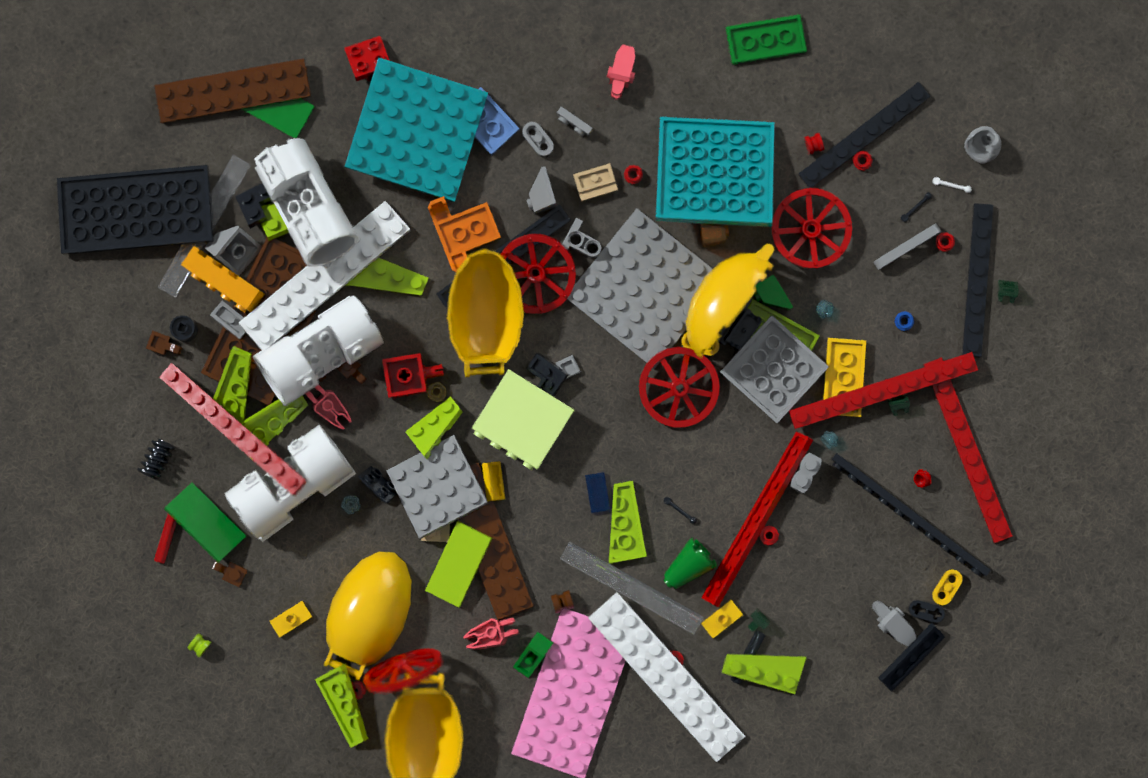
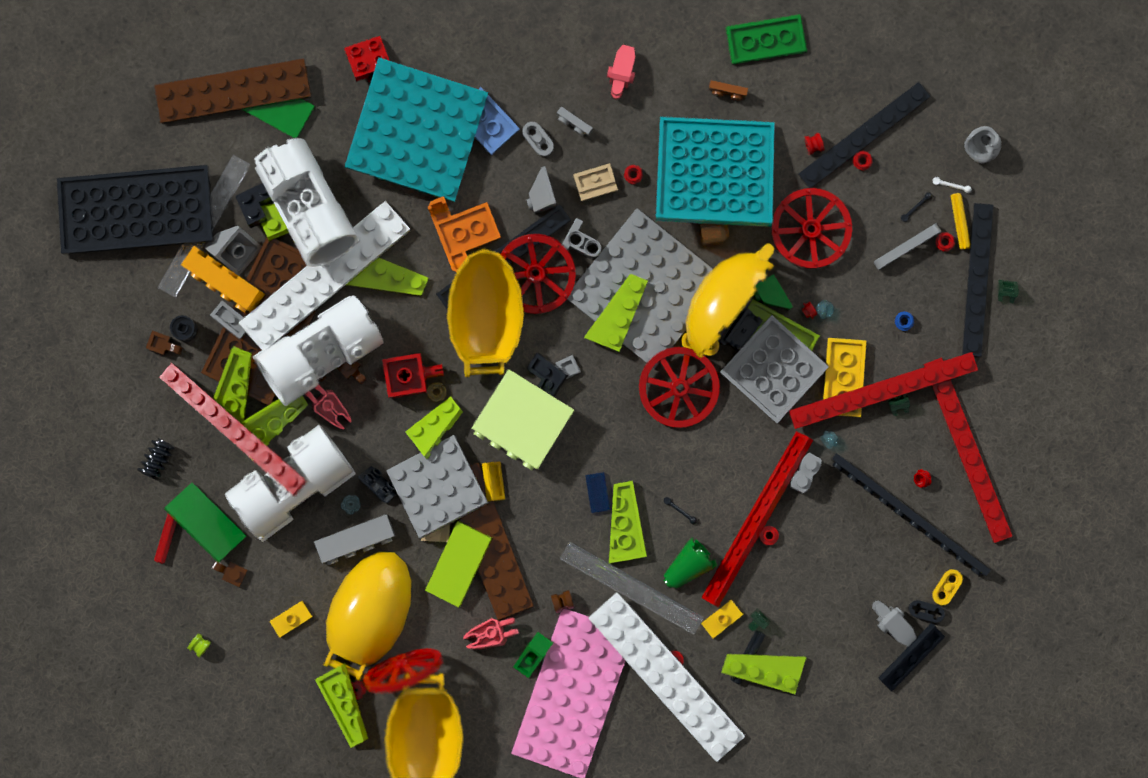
(355, 538): none -> light grey brick
(617, 316): none -> lime wing
(719, 89): none -> dark orange plate
(809, 310): none -> red plate
(960, 221): none -> yellow axle

